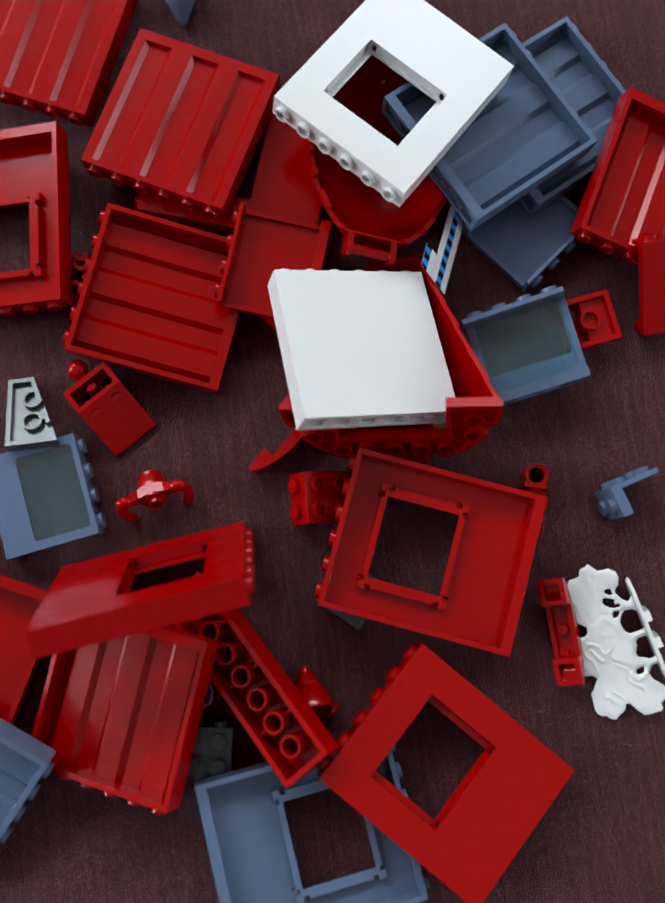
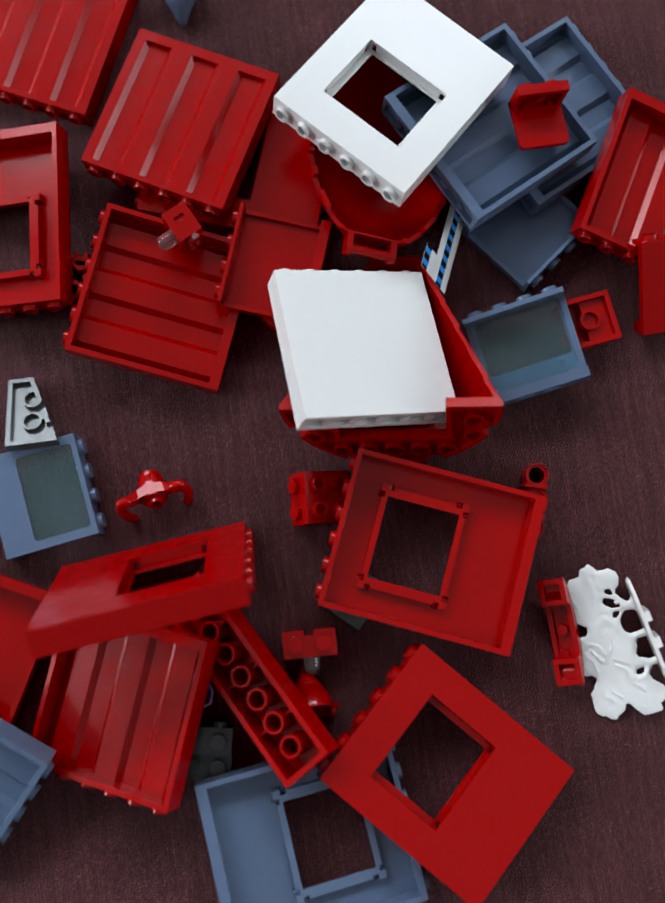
(111, 410): red slope -> none
(182, 229): none -> red piece
(267, 460): red slope -> none
(309, 646): none -> red piece
(539, 114): none -> red bracket
(612, 499): sand blue bracket -> none

